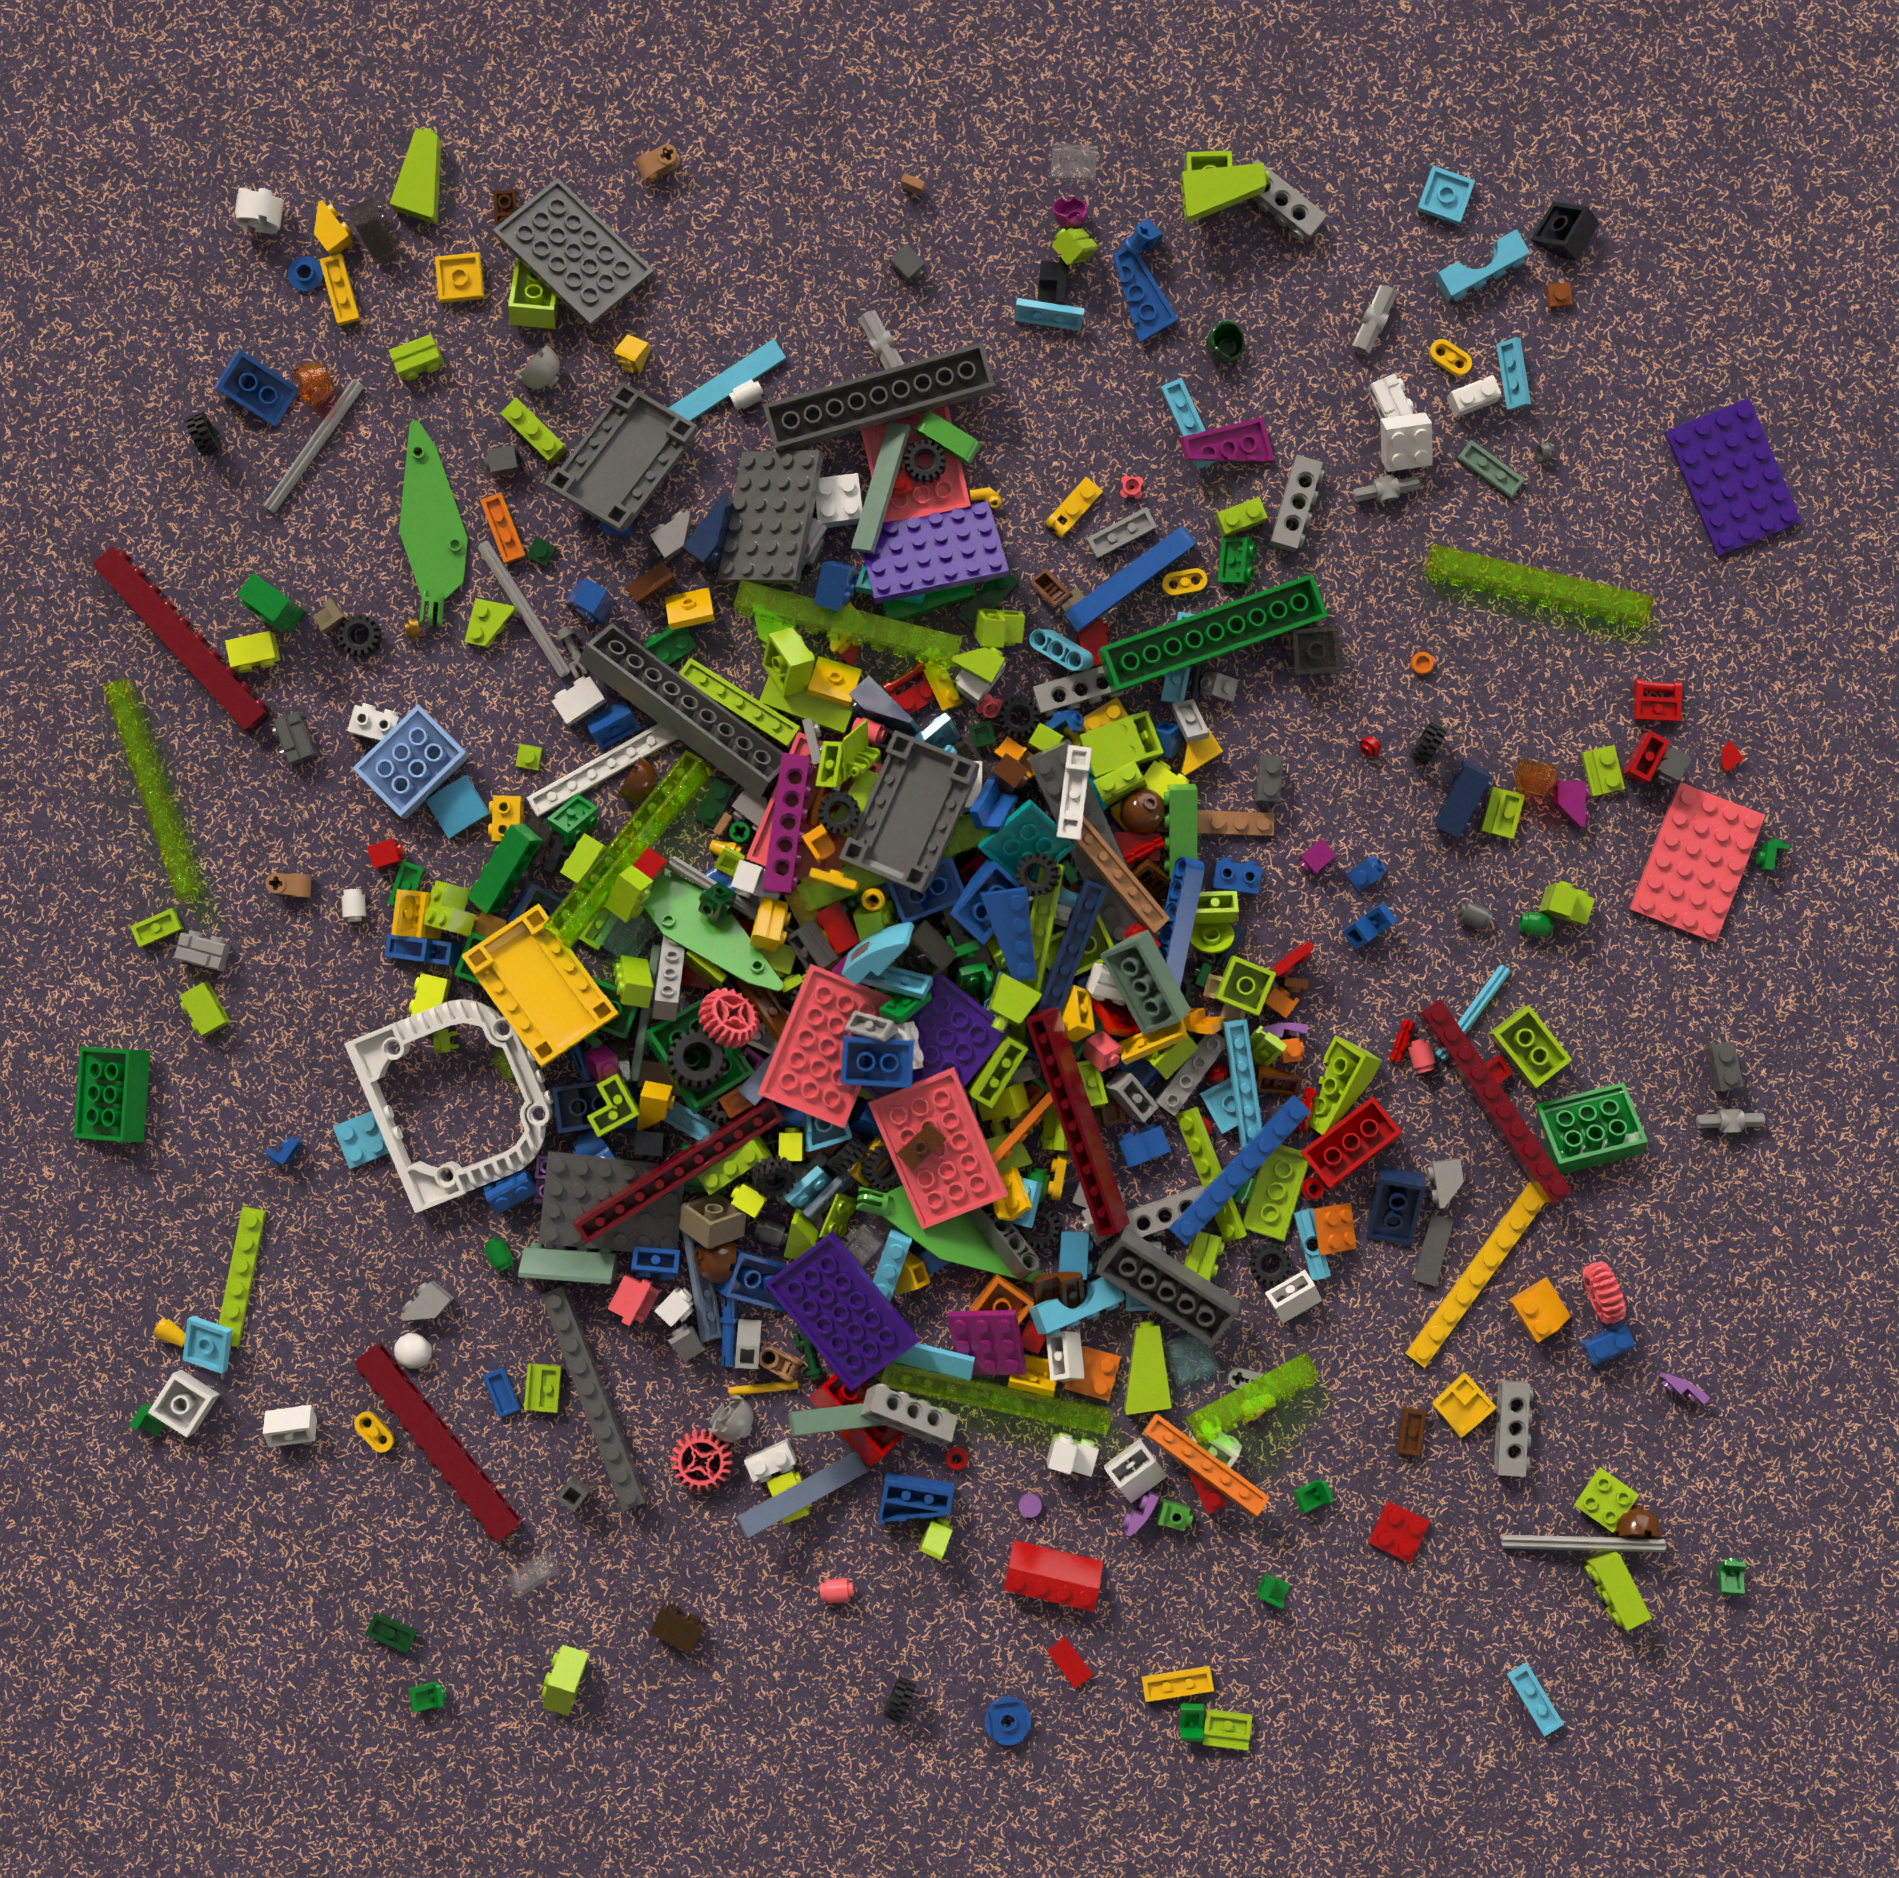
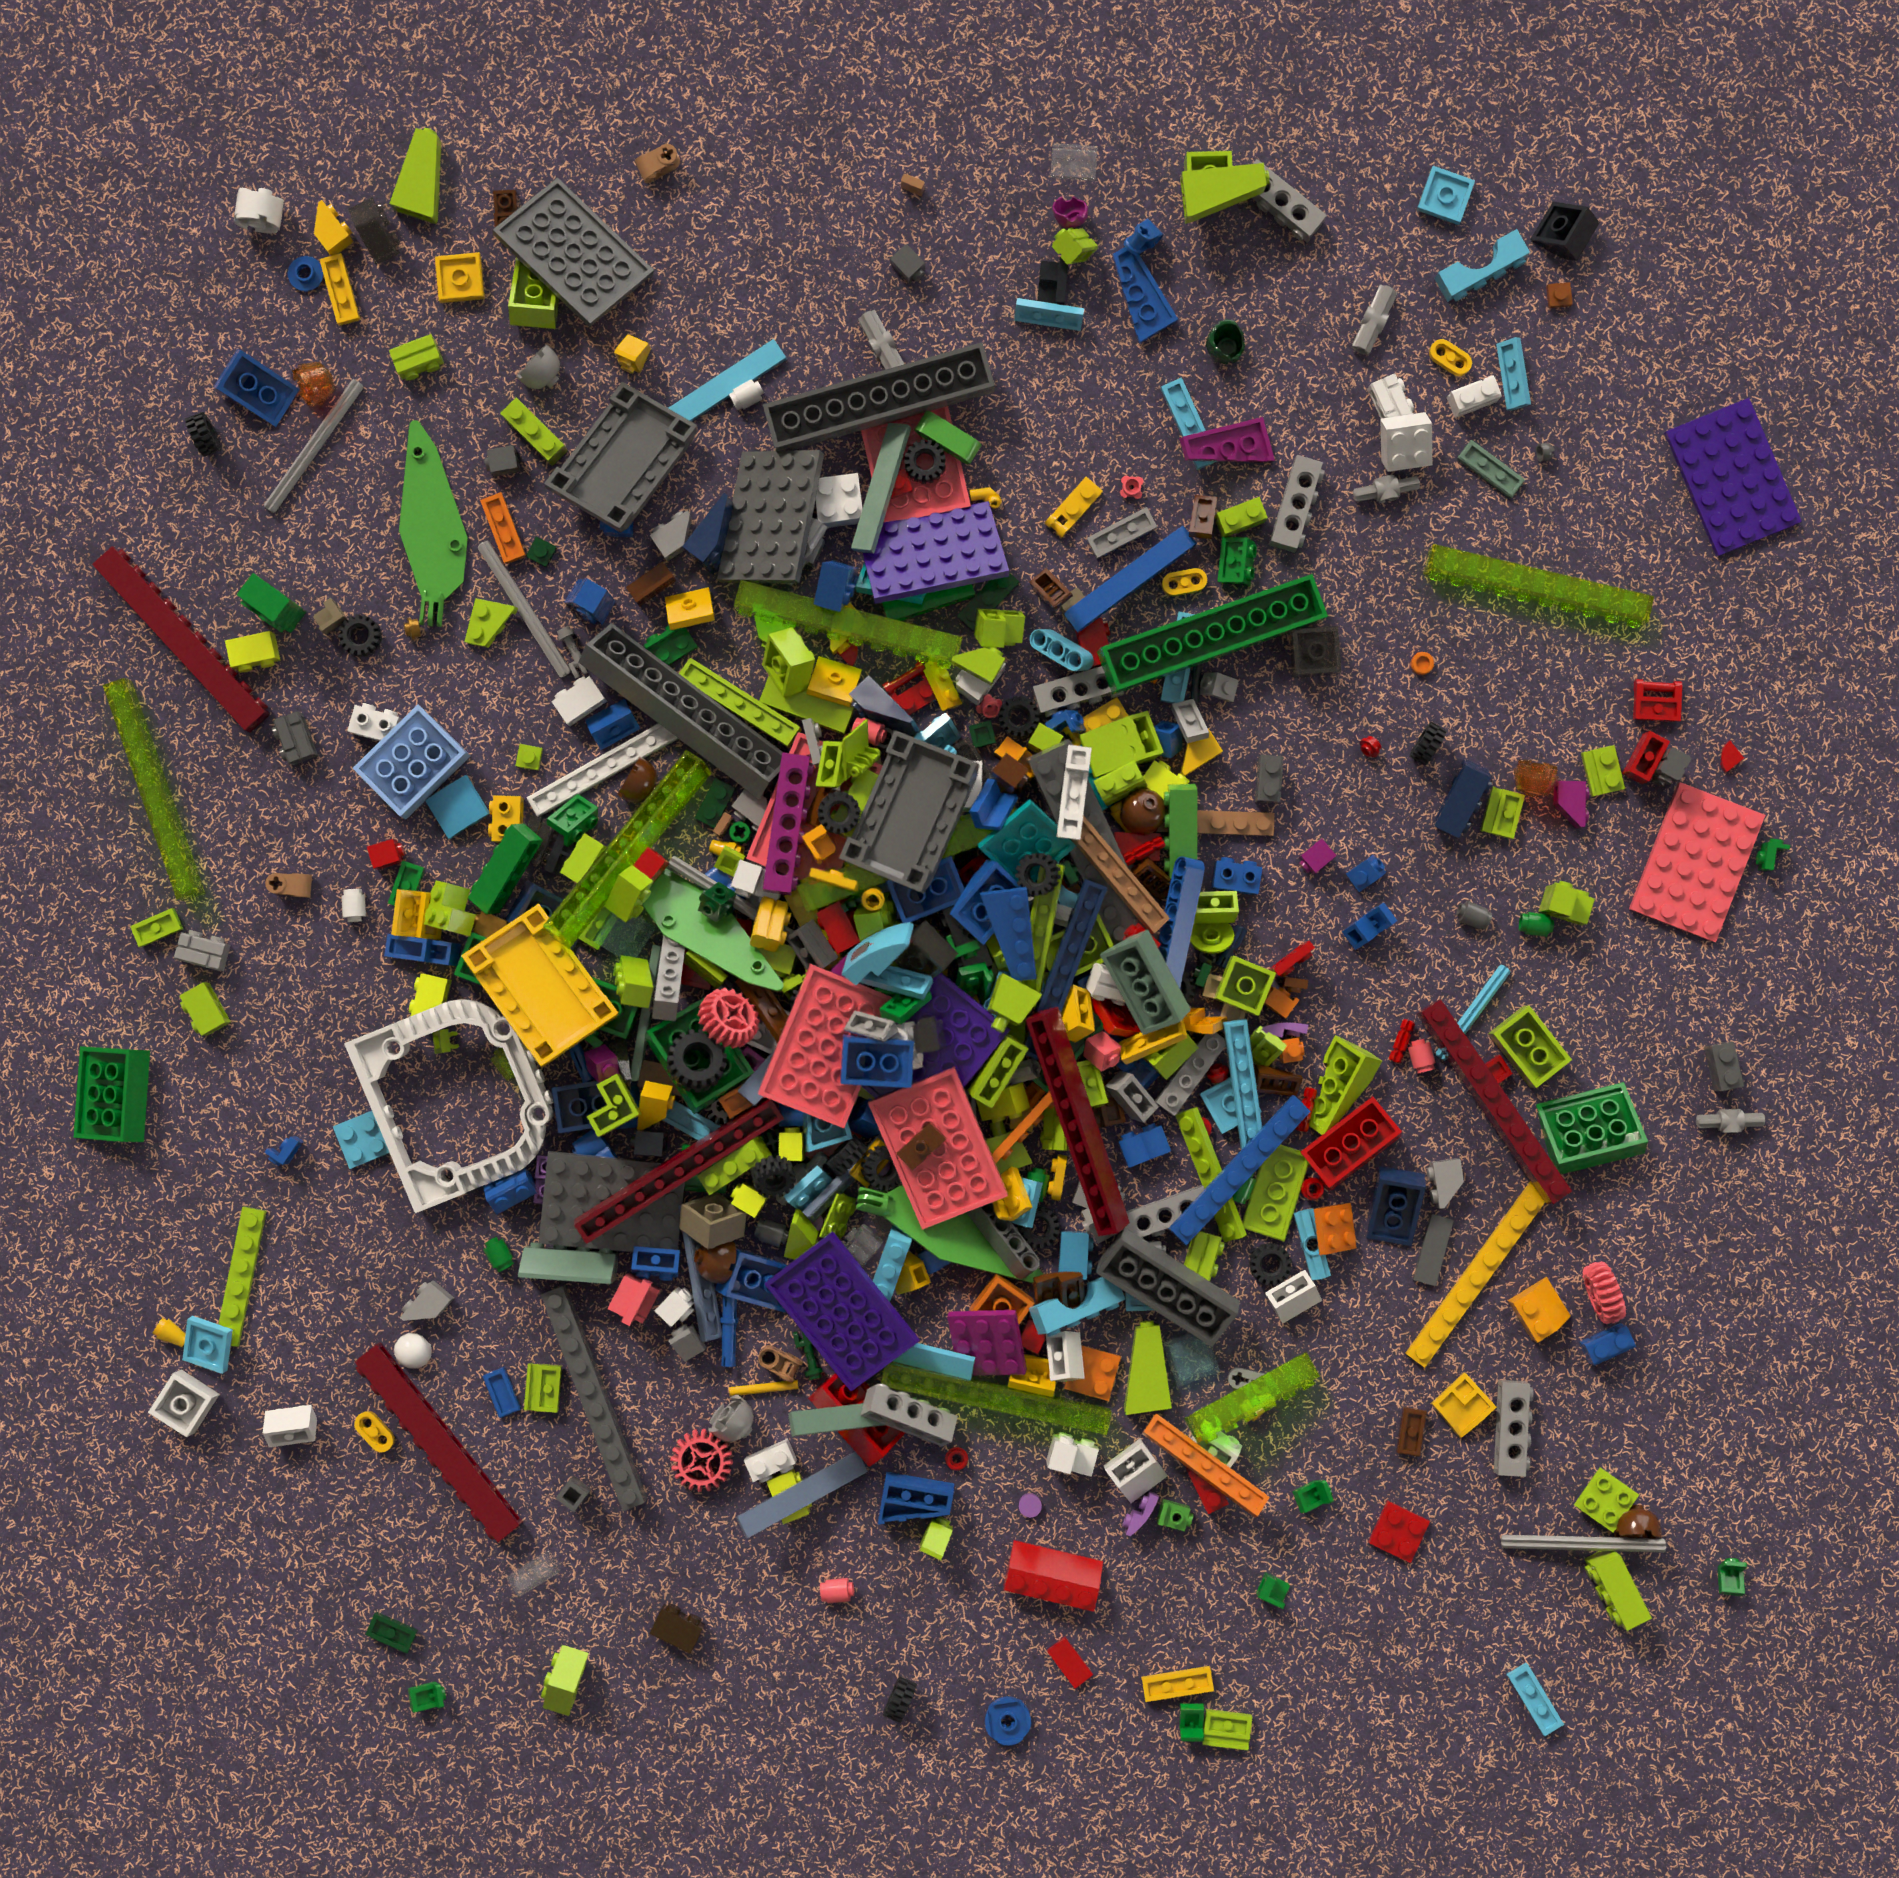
(147, 1421): green panel -> none
(748, 1344): light grey slope -> none
(929, 1035): none -> clear smoke brick
(1203, 516): none -> plate
(1679, 1385): medium lavender slope -> none

